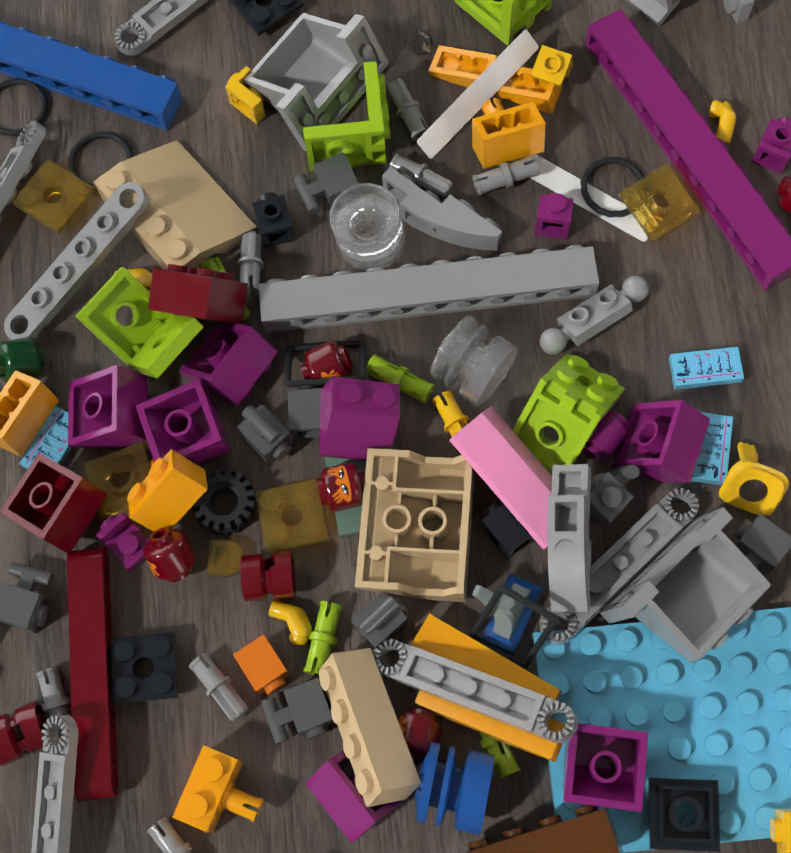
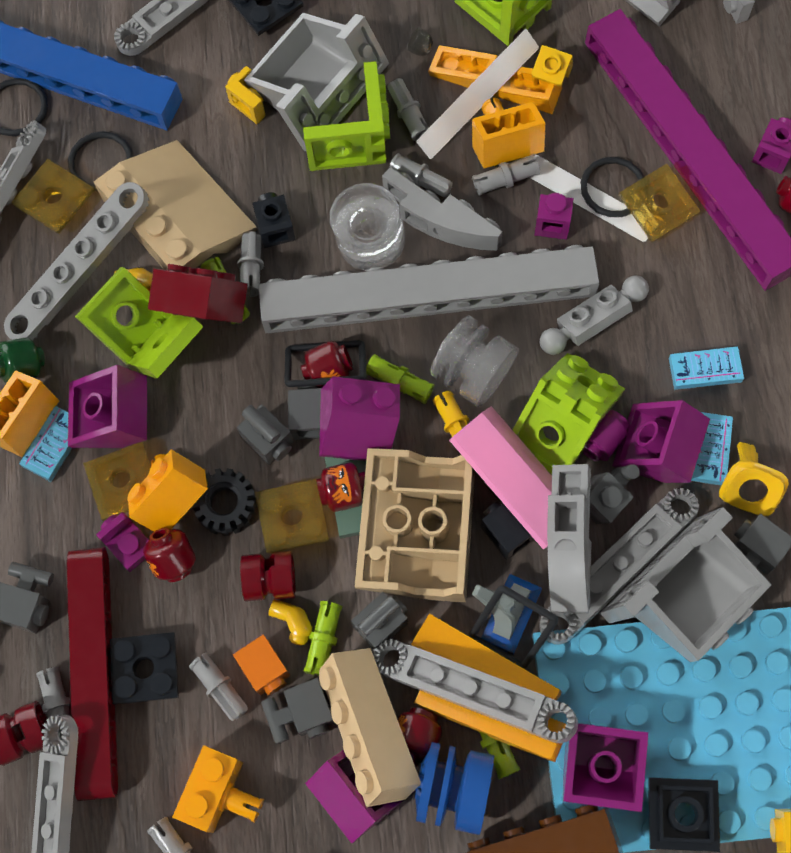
(53, 503): dark red brick -> none
(185, 423): magenta slope -> none
(224, 558): clear yellow tile -> none
(230, 361): magenta slope -> none
(332, 178): dark grey brick -> none
(726, 119): yellow arm -> none

